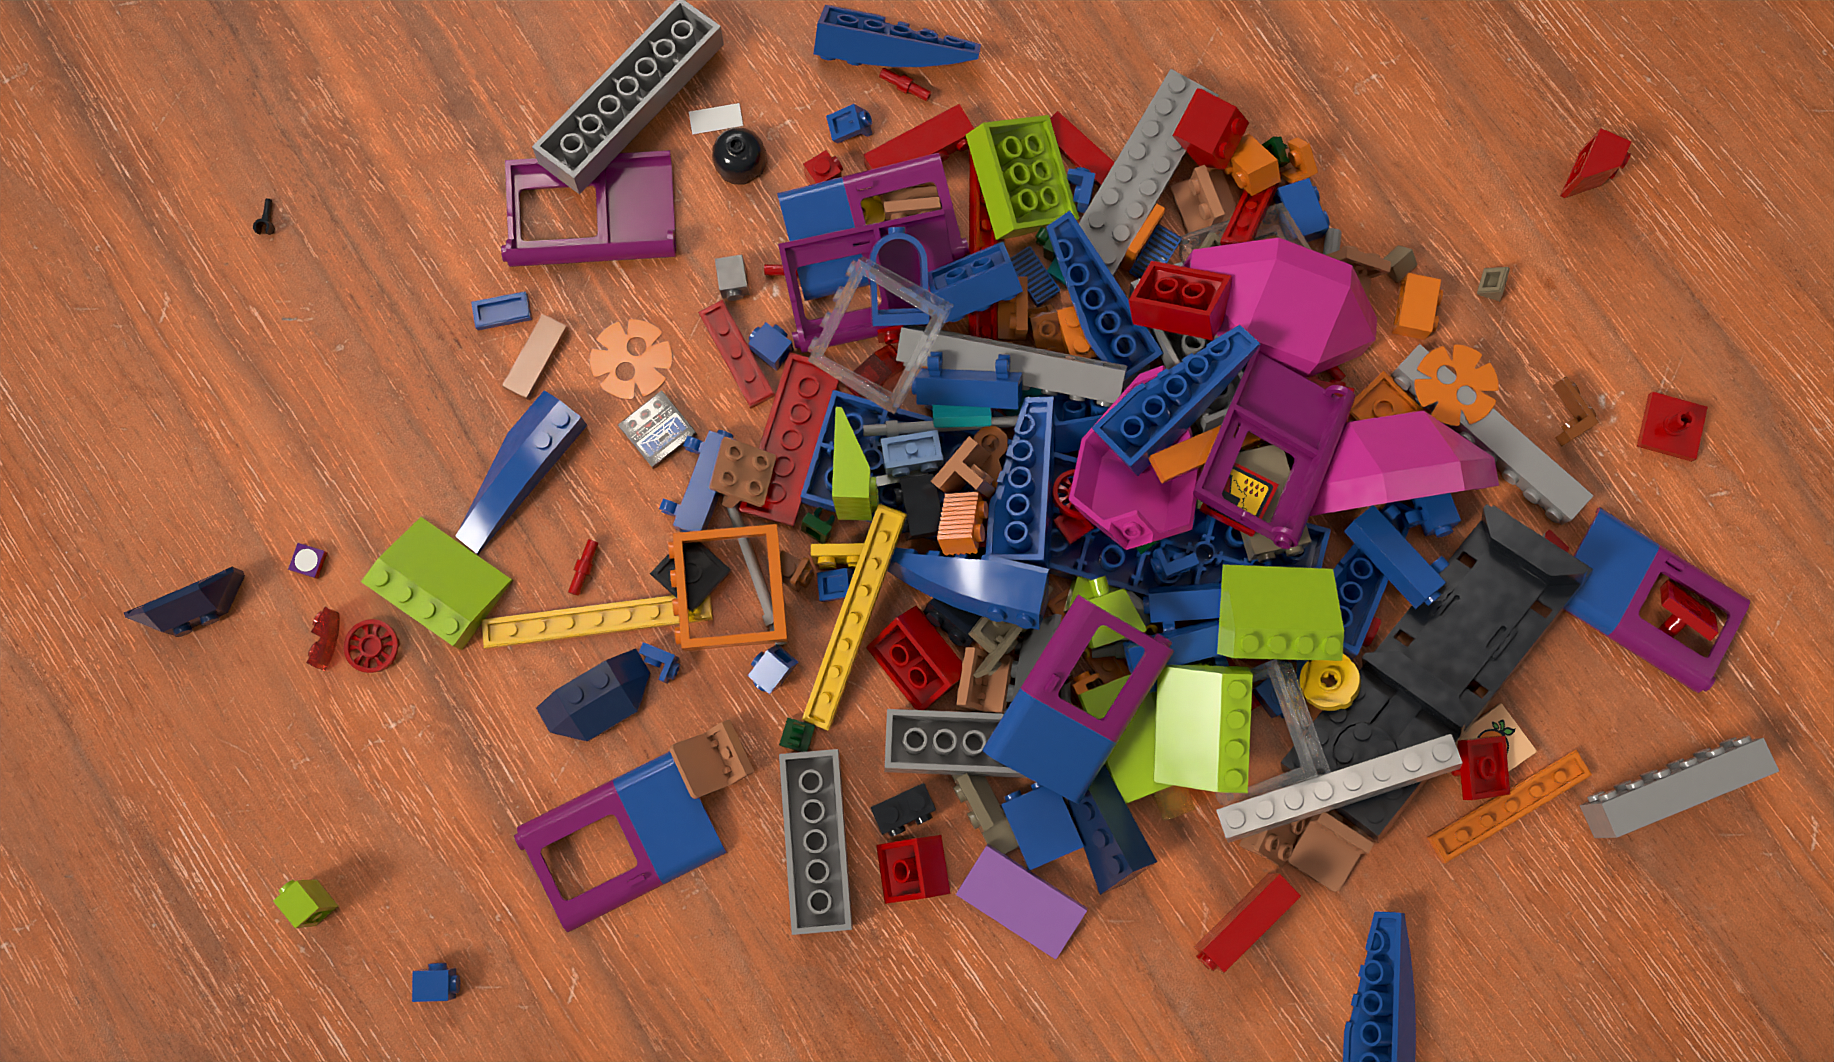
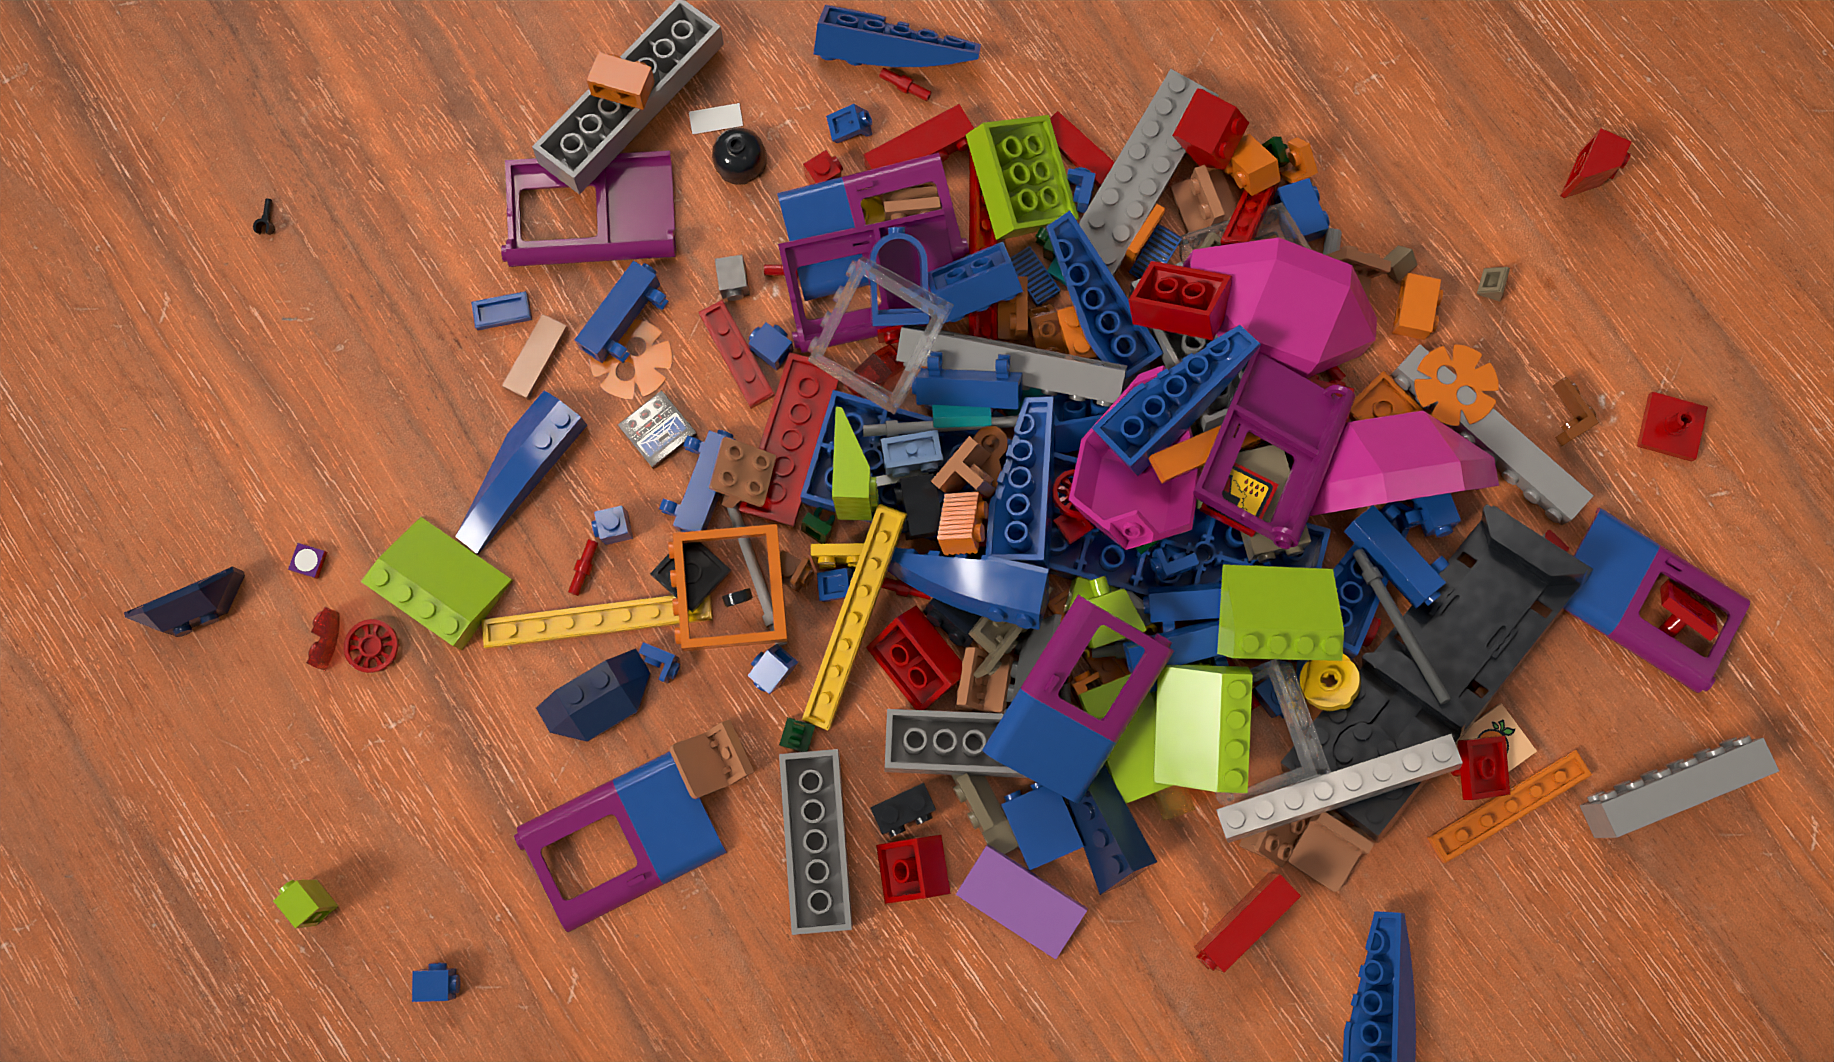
(612, 525): none -> brick
(618, 312): none -> blue brick
(621, 80): none -> orange brick
(737, 597): none -> black tile
(902, 588): none -> red bar
(1373, 577): none -> dark grey bar

